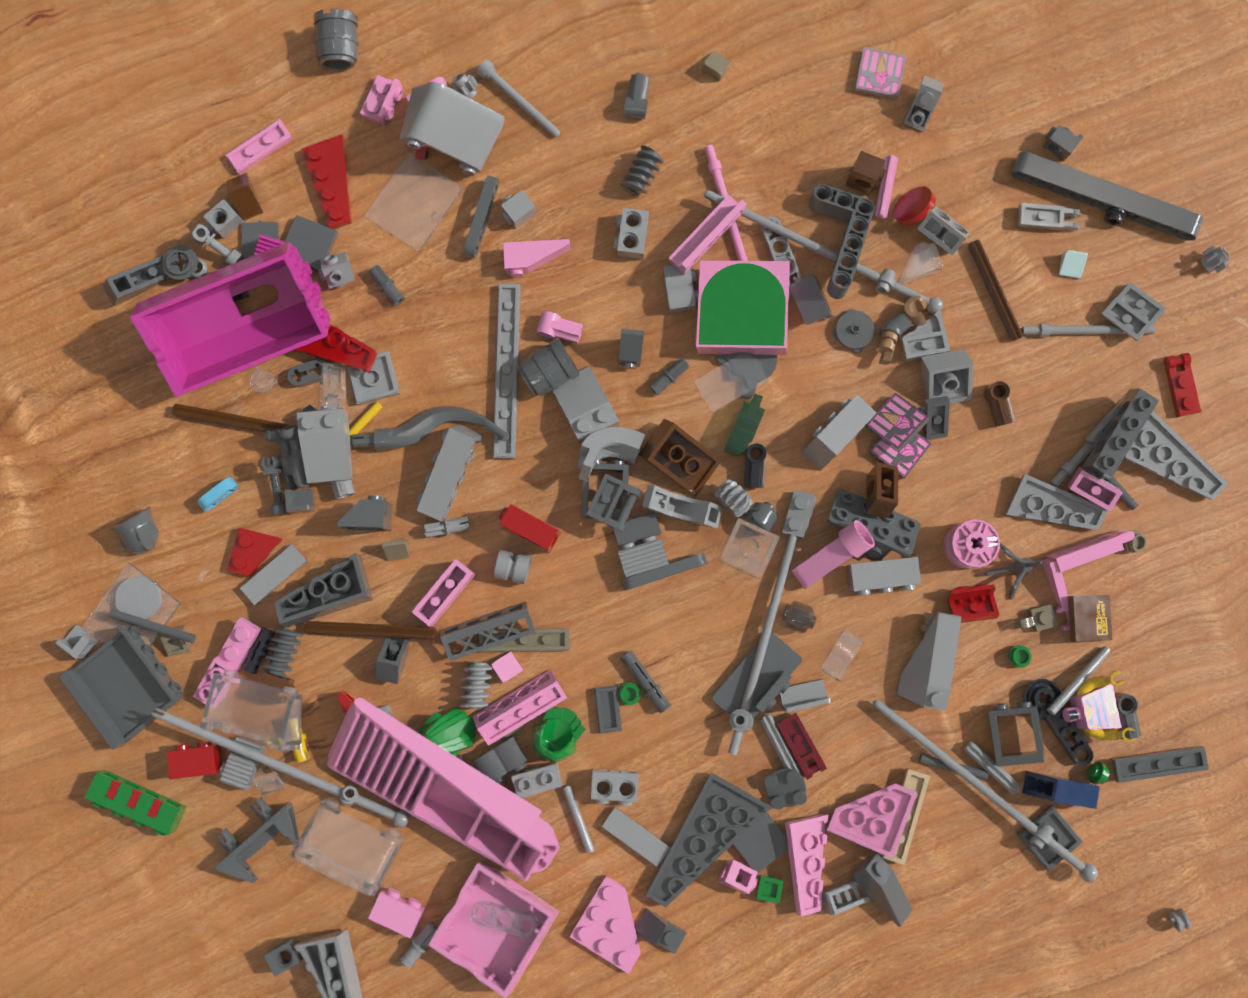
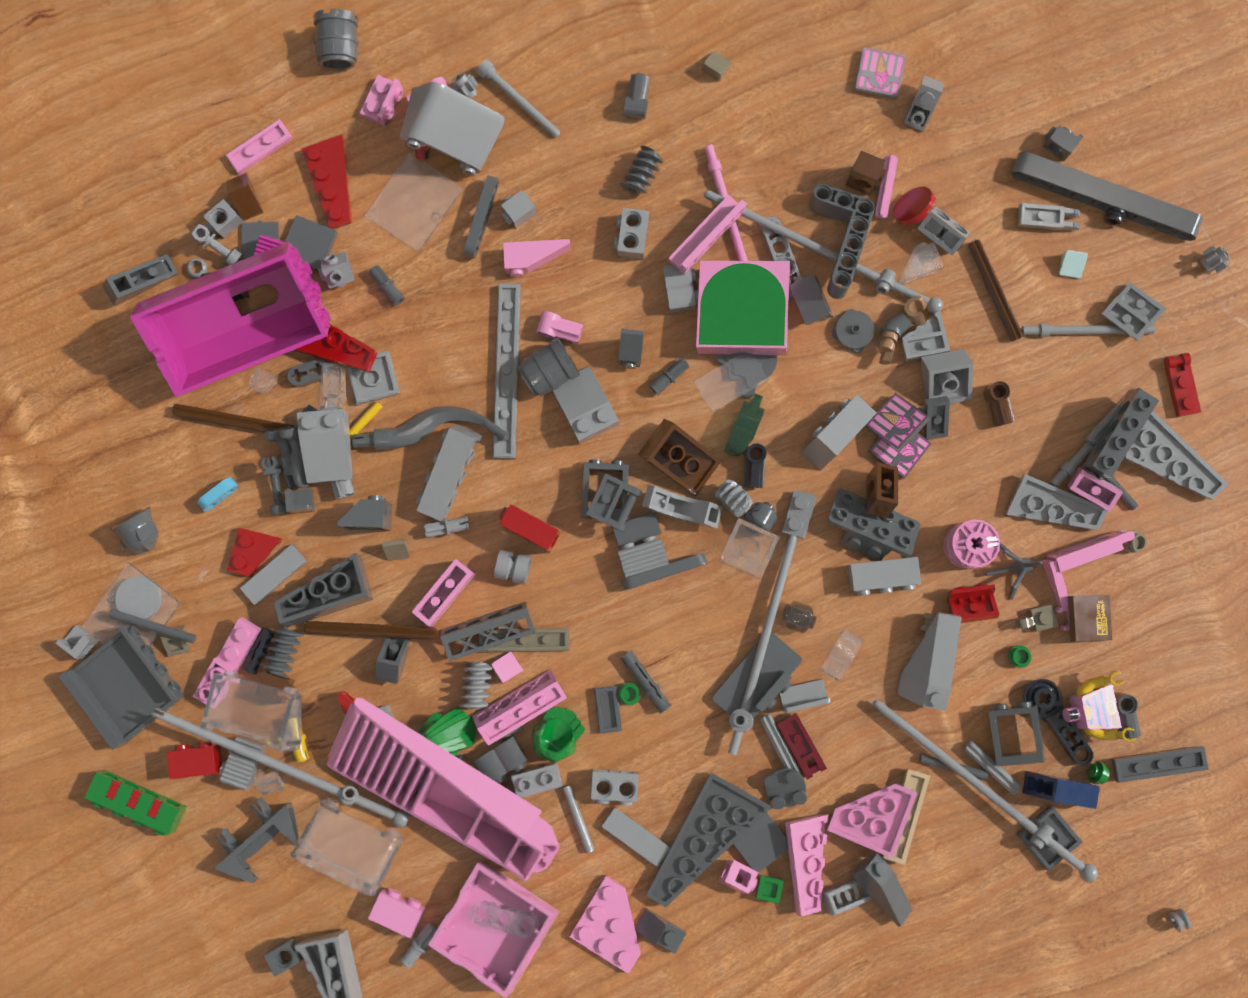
(173, 257): dark grey gear -> none
(608, 442): light grey arch -> none
(852, 541): bright pink beam -> none
(1078, 680): light grey bar -> none

